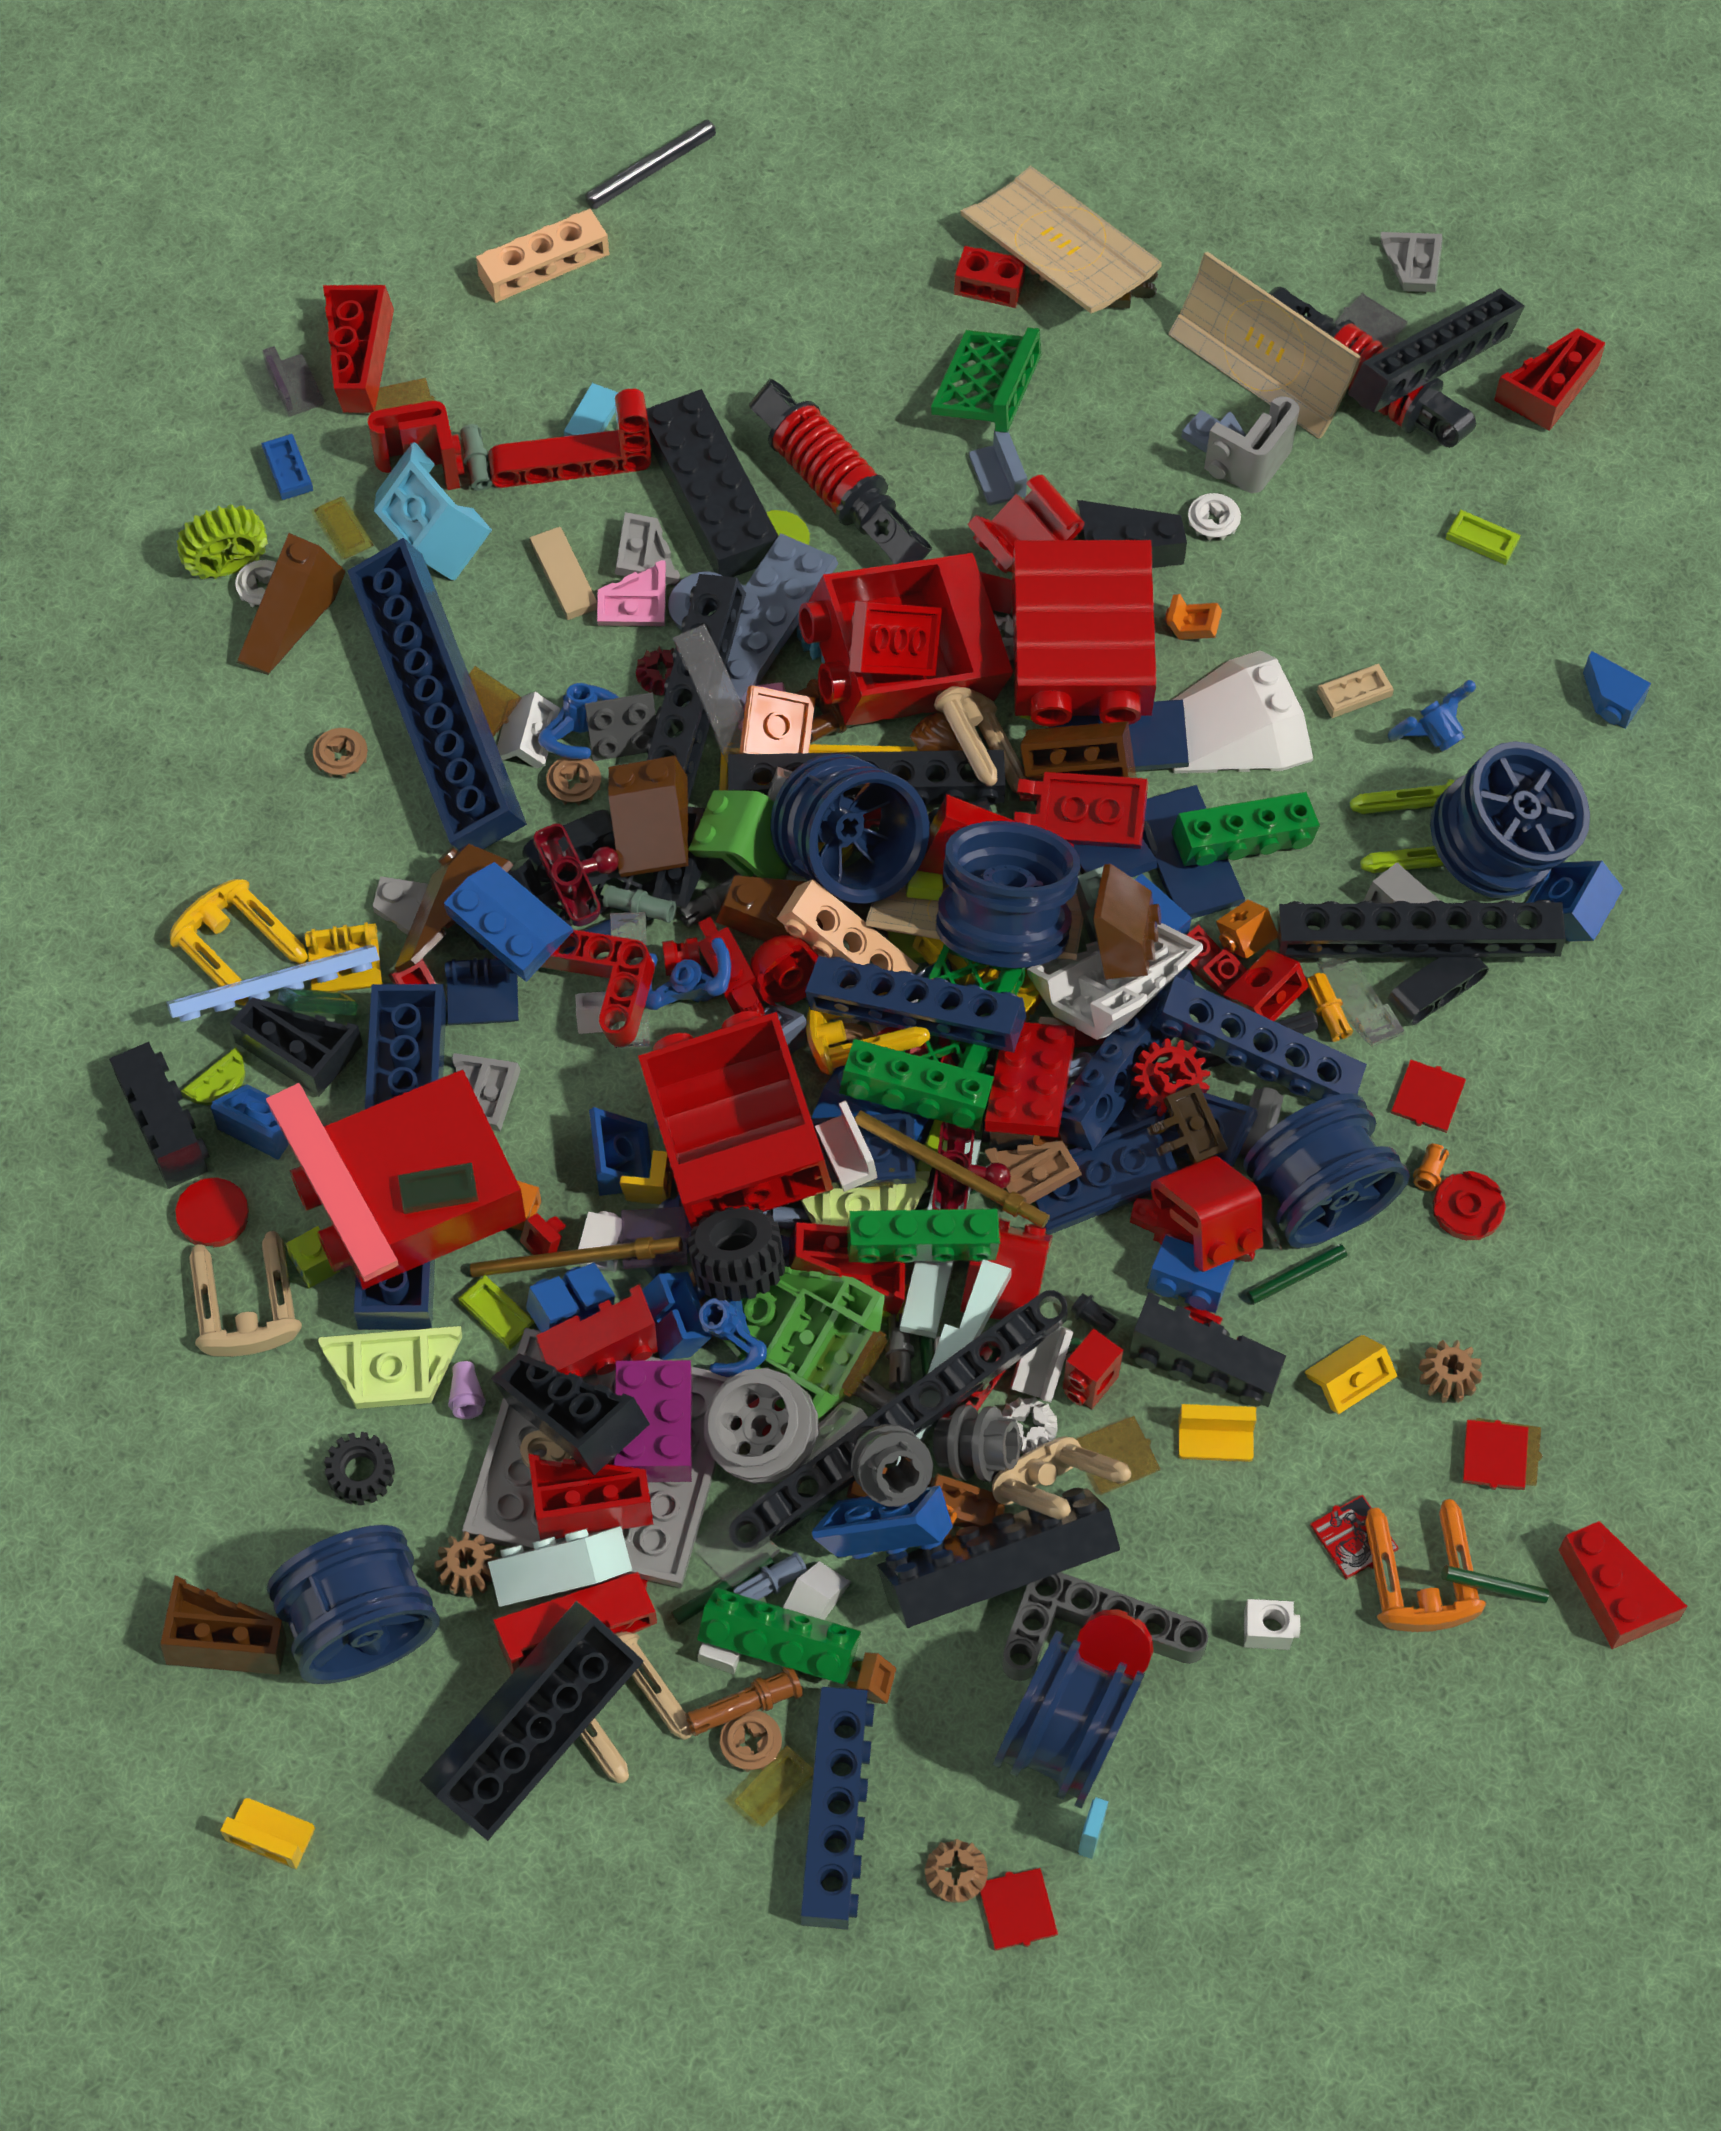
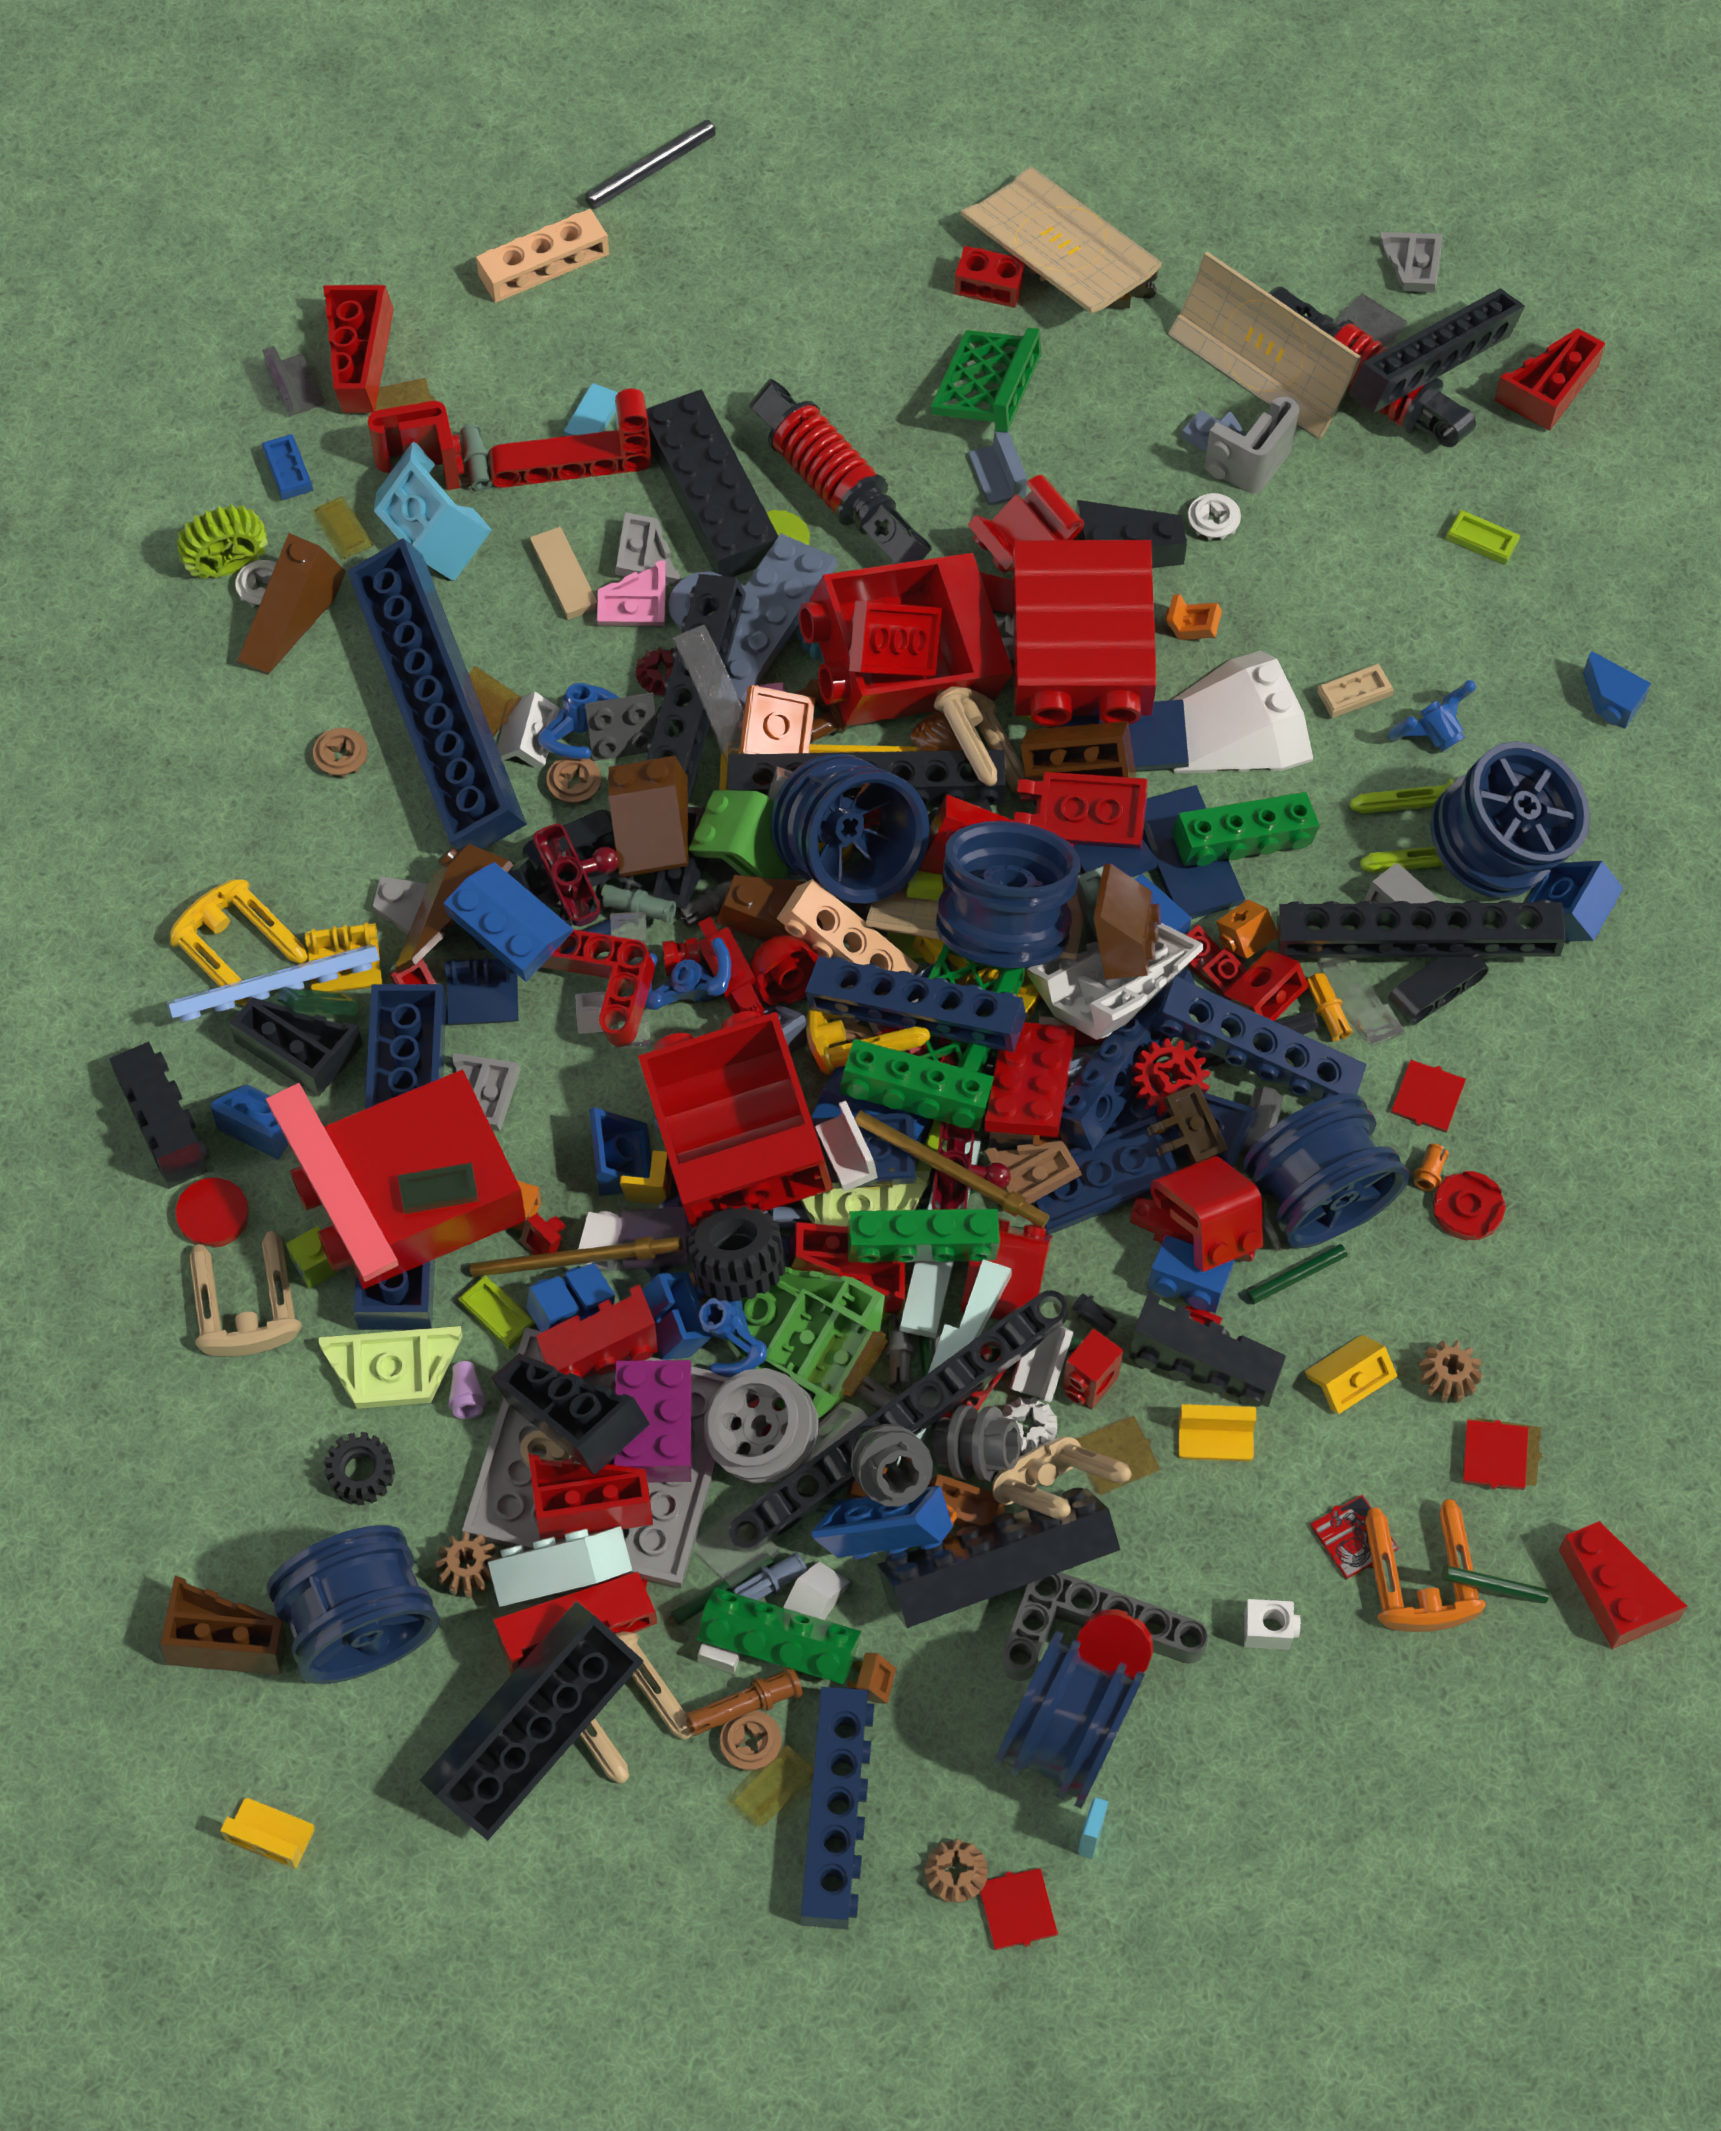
(218, 1080): lime tile -> none

